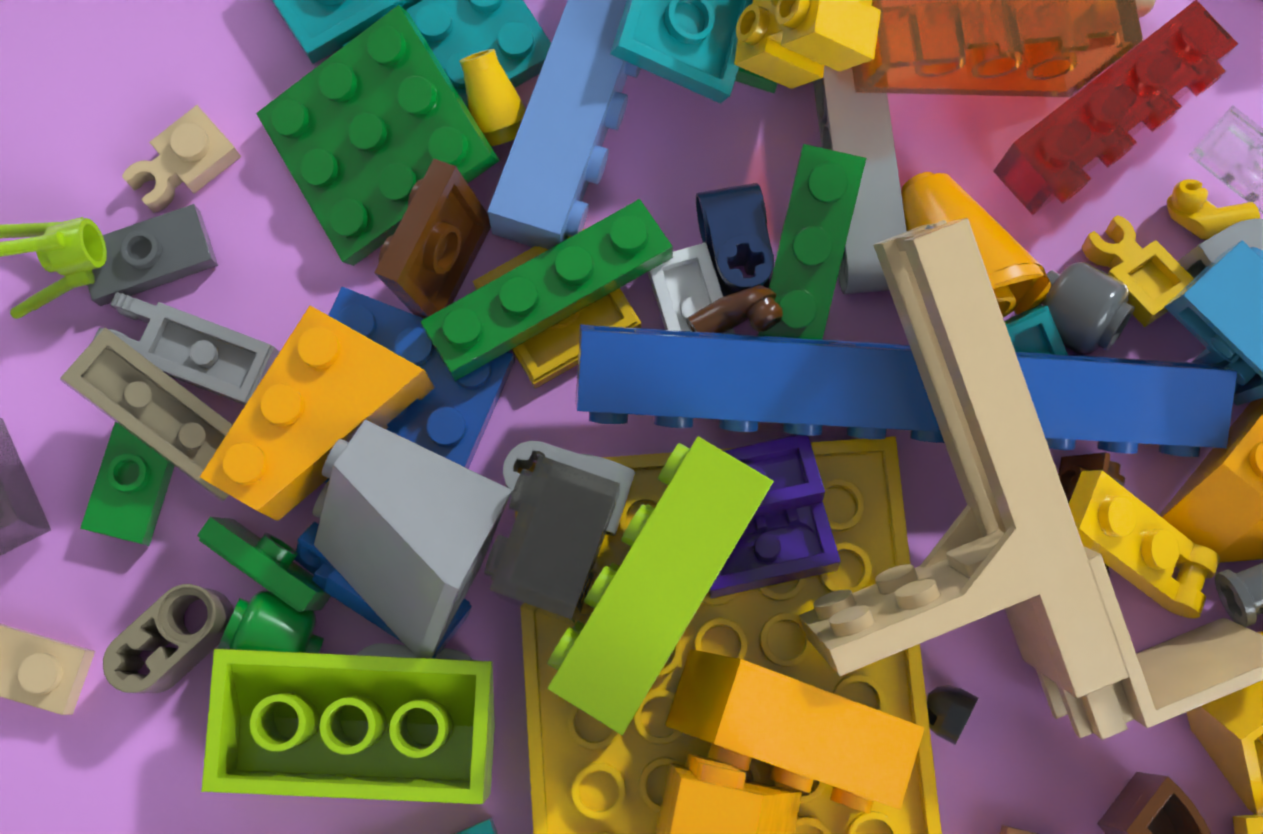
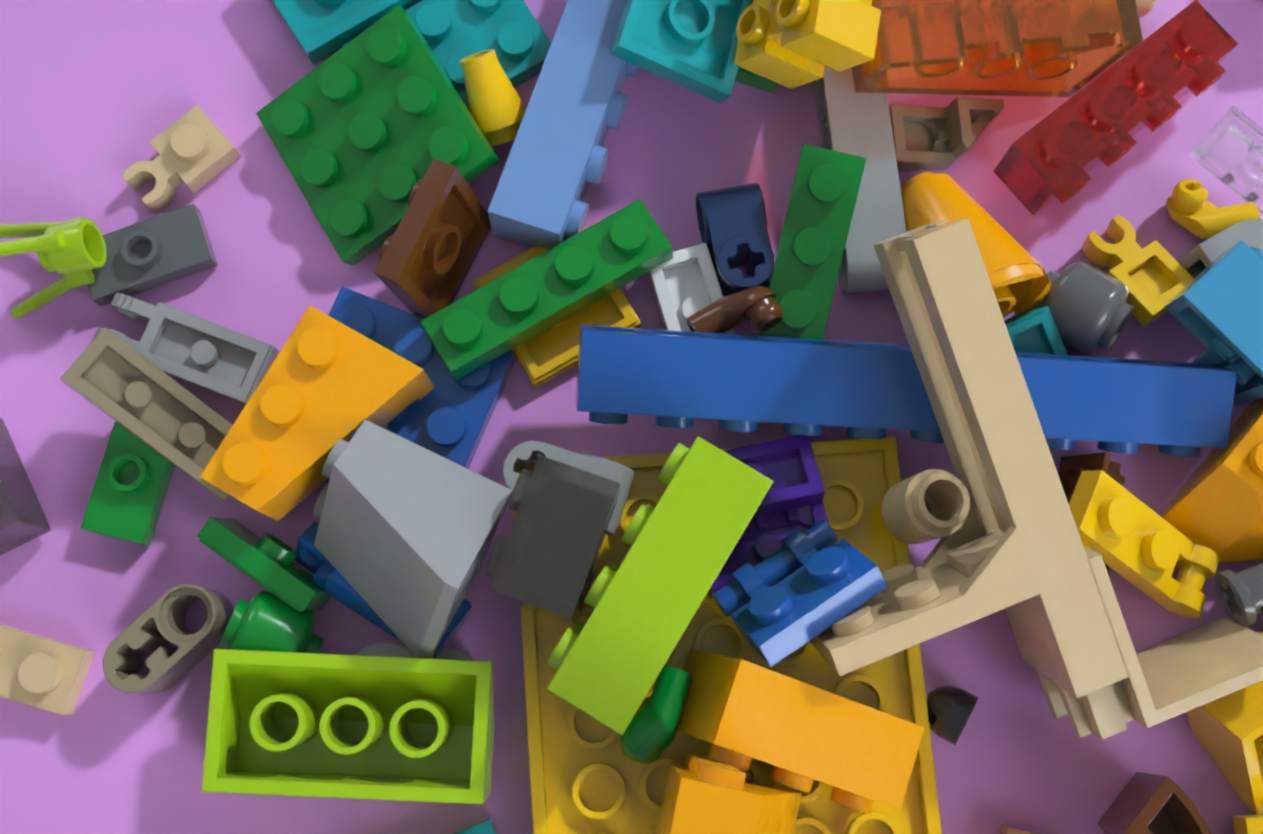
(658, 720): none -> green arm
(806, 602): none -> blue plate
(926, 506): none -> tan brick
(937, 136): none -> dark tan slope

